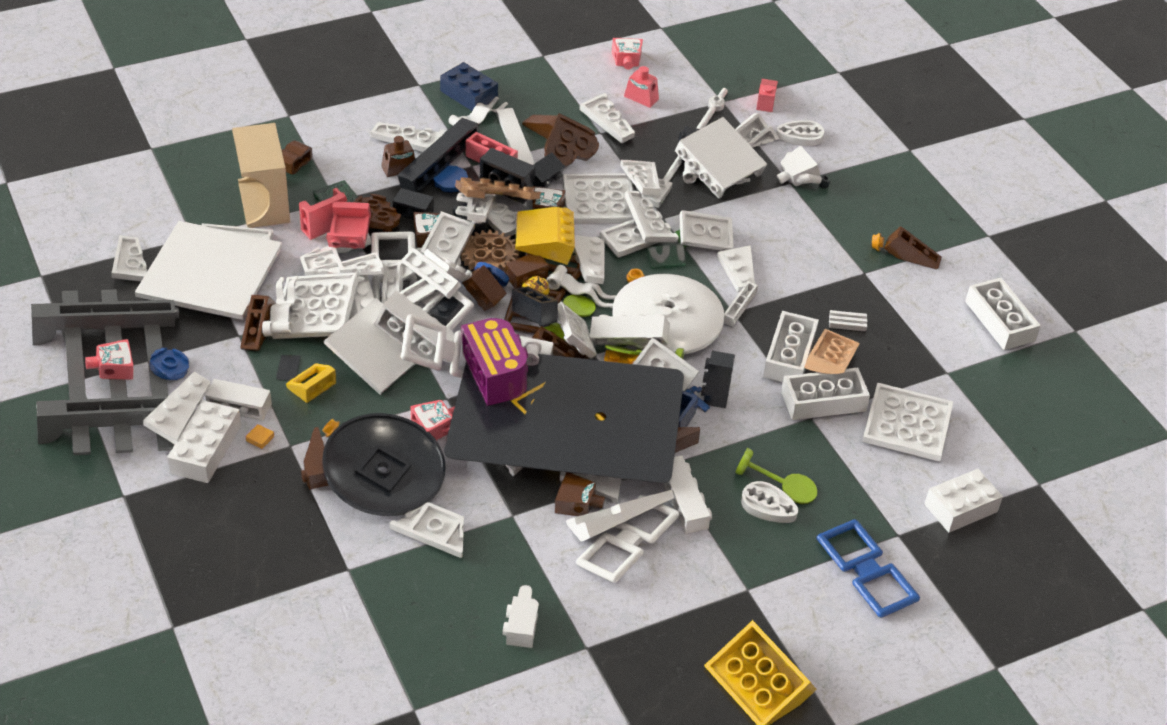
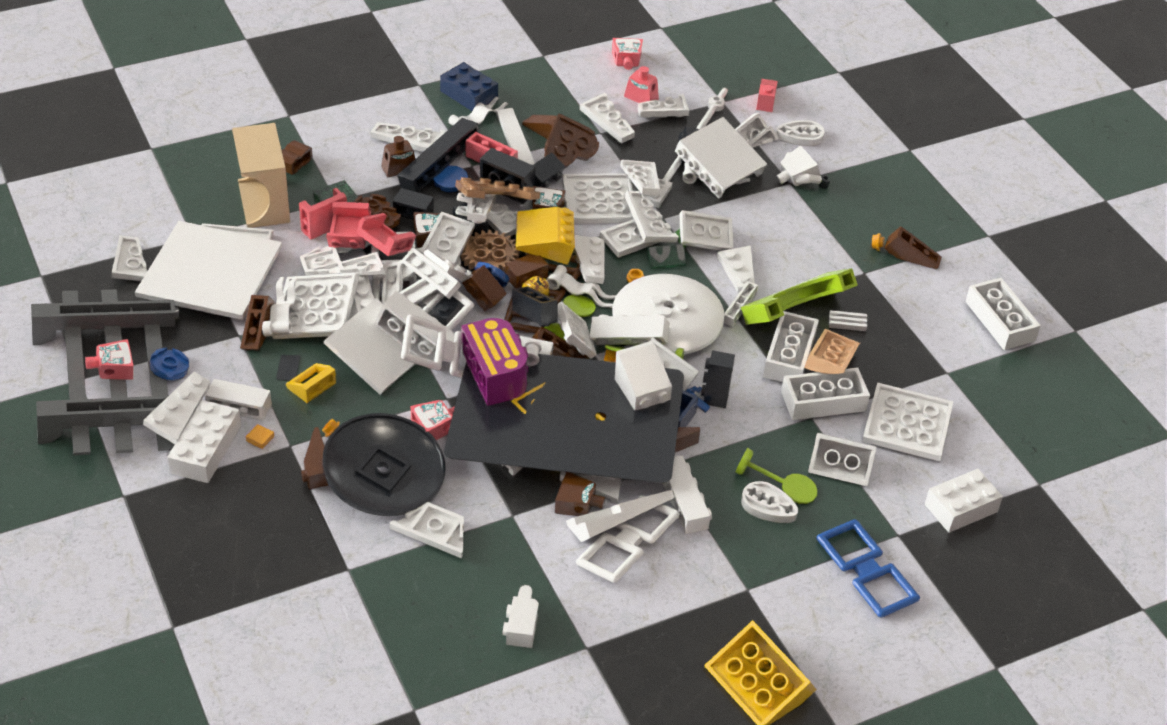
(382, 237): none -> coral panel
(642, 376): none -> white slope
(670, 107): none -> white wing
(772, 306): none -> lime arch
(842, 459): none -> white slope

